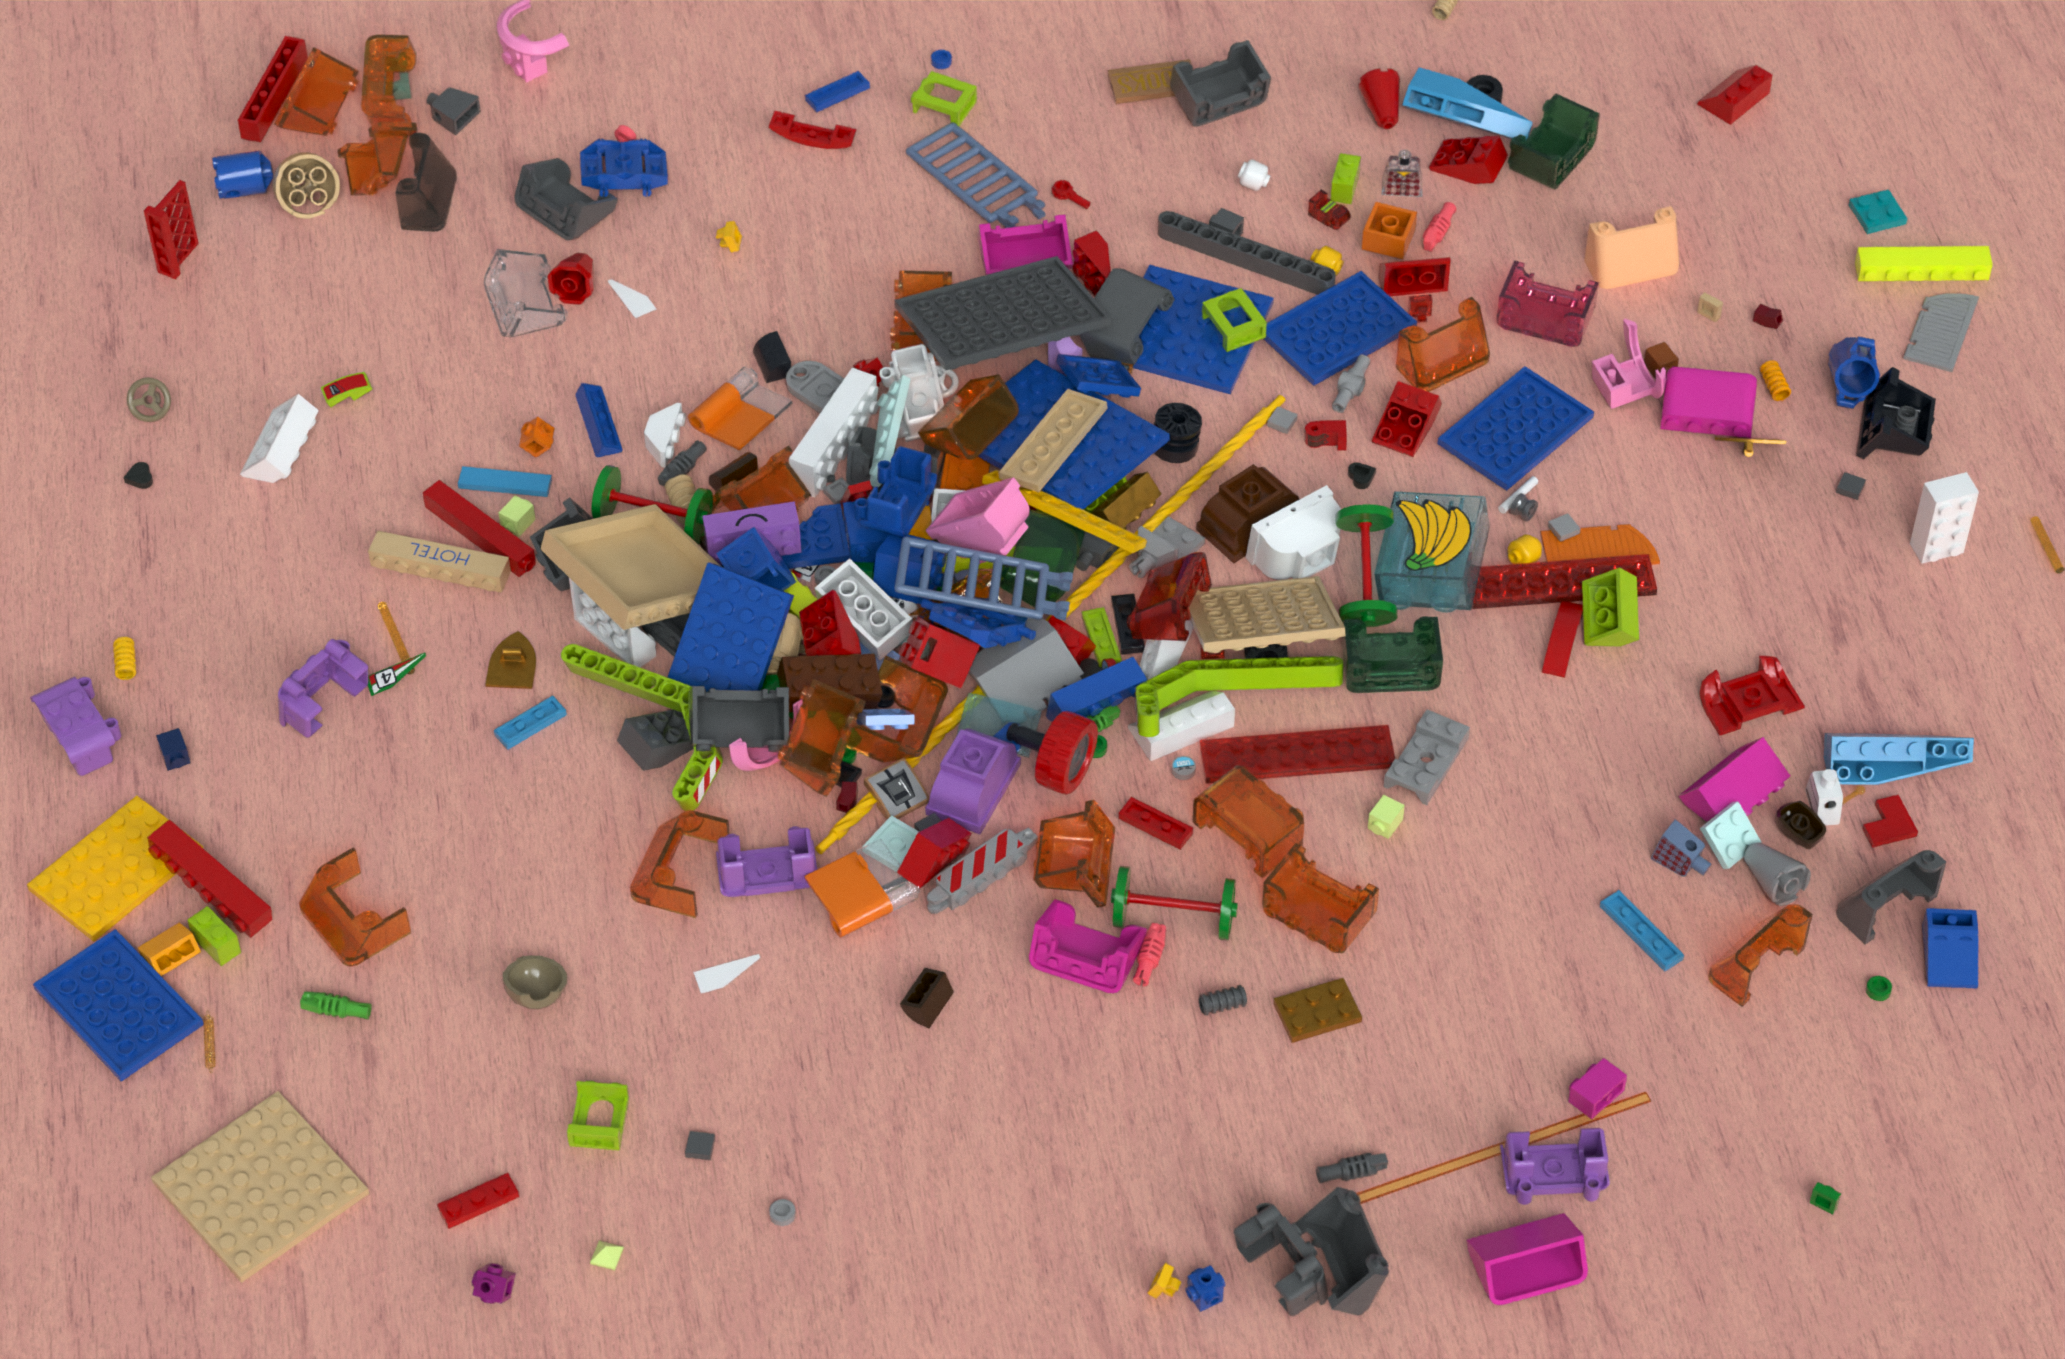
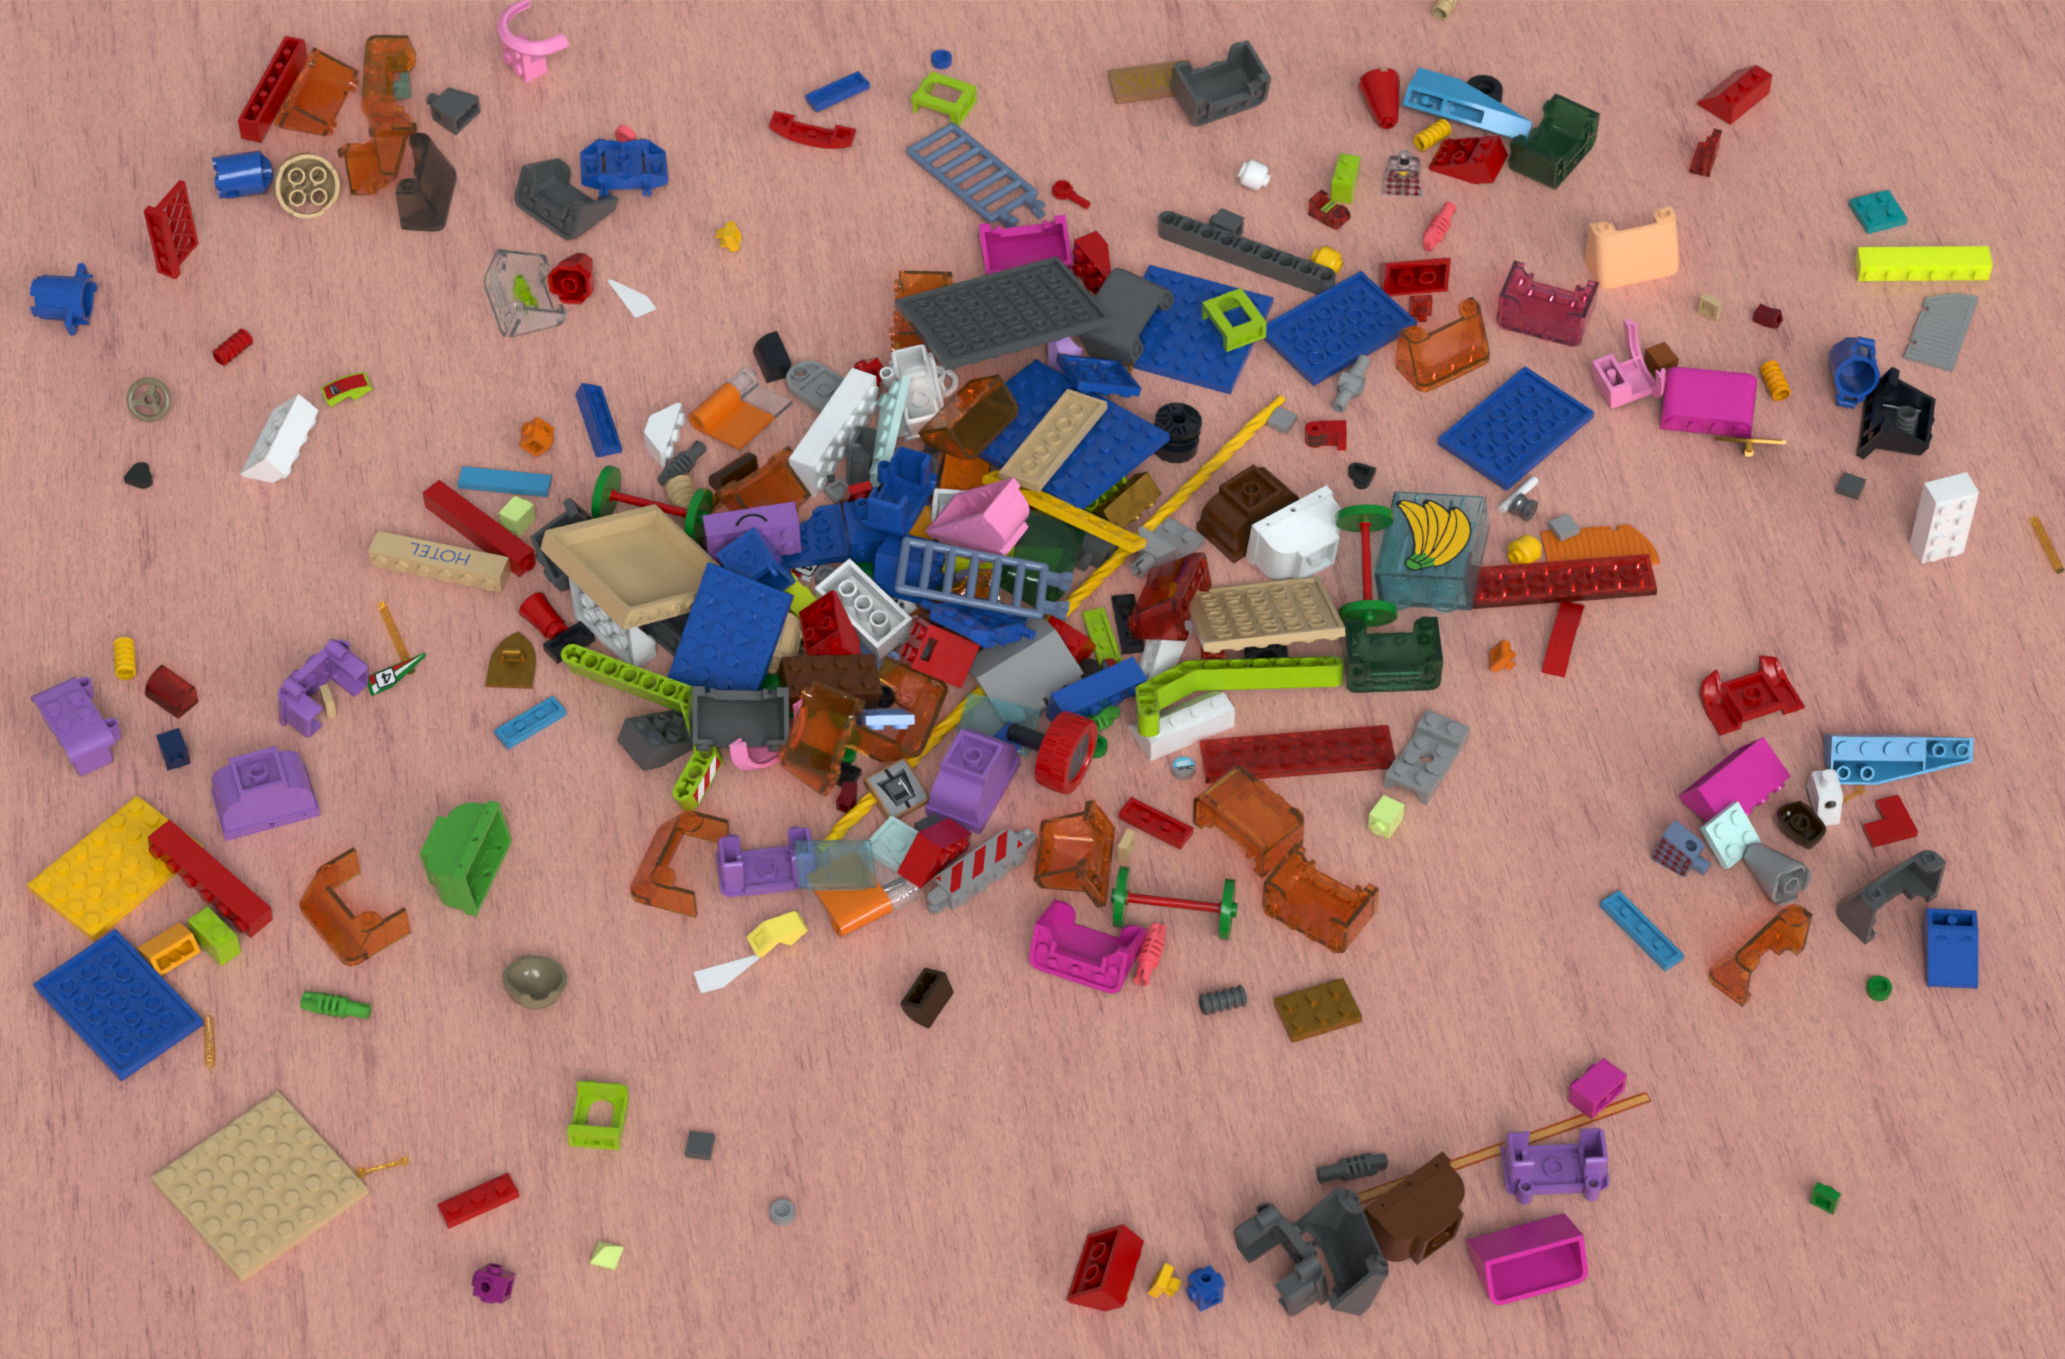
(64, 298): none -> blue container
(171, 692): none -> clear red brick
(232, 347): none -> red piece
(262, 792): none -> medium lavender container
(328, 701): none -> tan tile
(361, 1172): none -> clear yellow hinge
(465, 851): none -> bright green container
(522, 291): none -> clear neon green plate
(542, 615): none -> red plant
(576, 634): none -> black plate
(781, 929): none -> light yellow slope
(835, 864): none -> clear light blue piece
(1106, 1269): none -> red slope
(1126, 846): none -> tan tile
(1389, 230): orange brick -> none
(1407, 419): red slope -> none
(1419, 1217): none -> reddish brown container
(1432, 135): none -> yellow piece
(1501, 656): none -> orange tile
(1610, 609): lime slope -> none
(1706, 154): none -> clear red bracket

